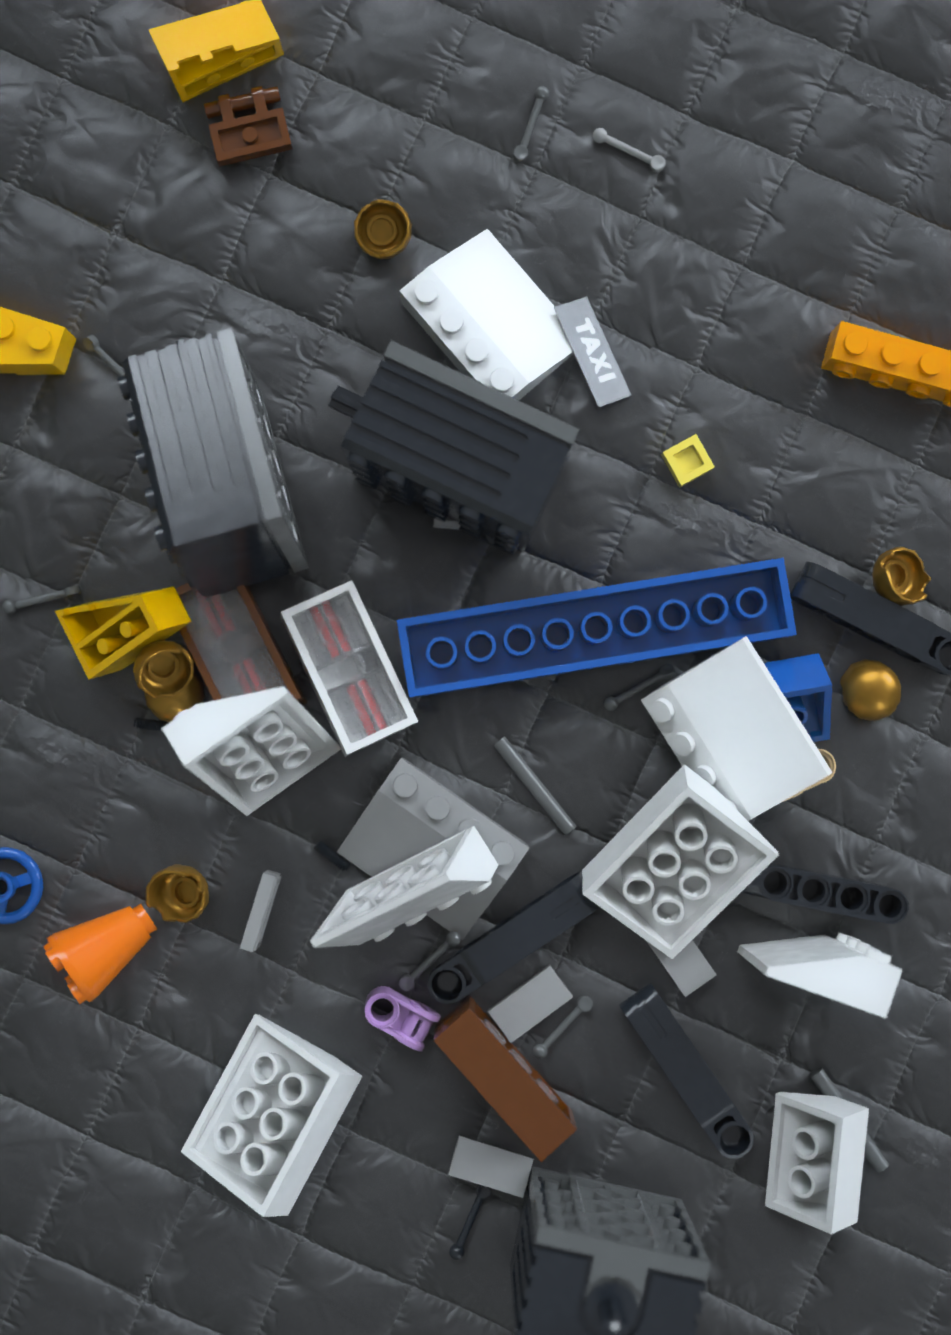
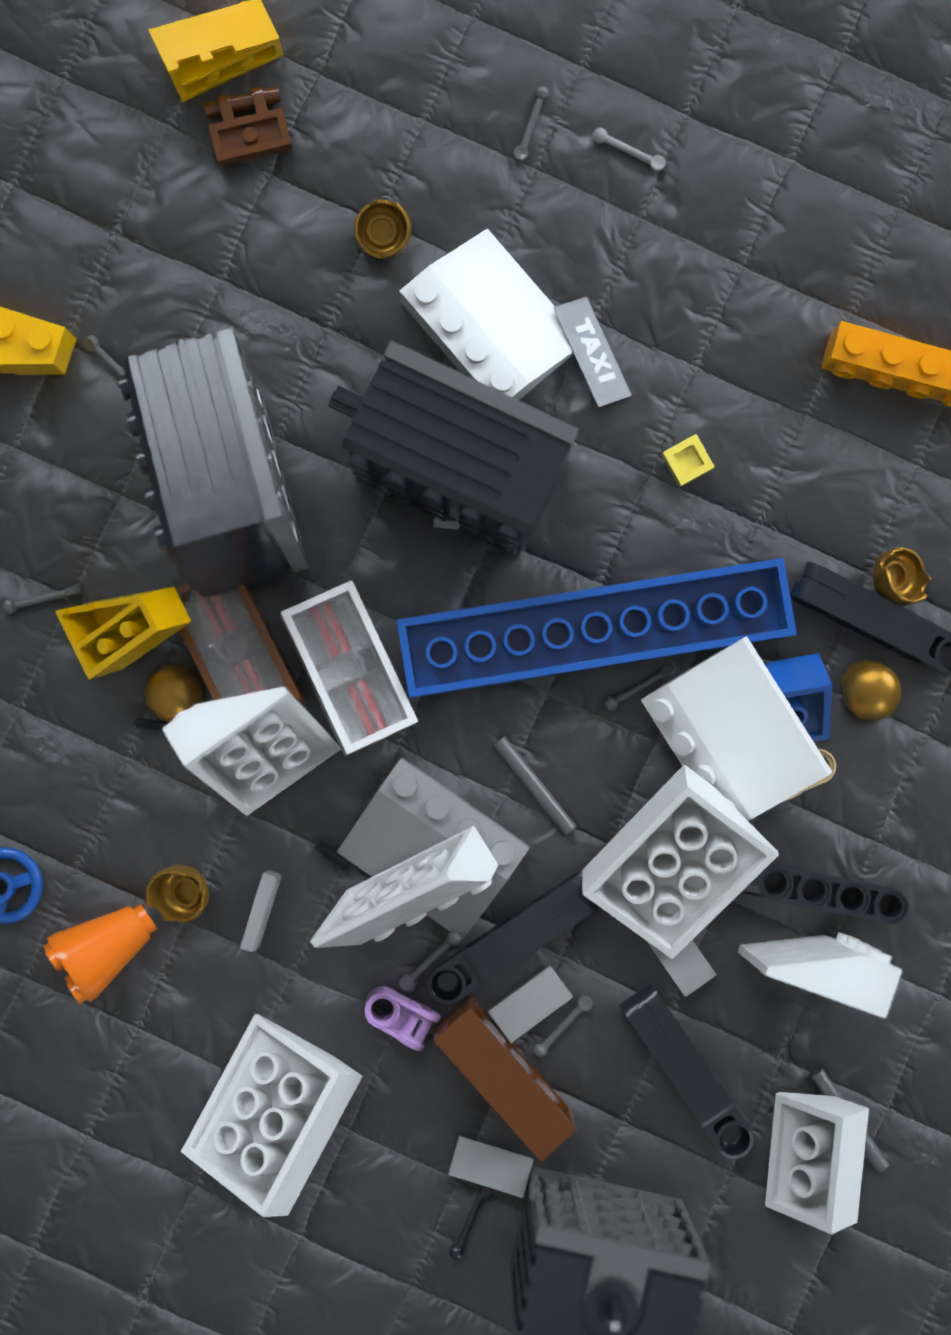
(163, 669): pearl gold hair -> none

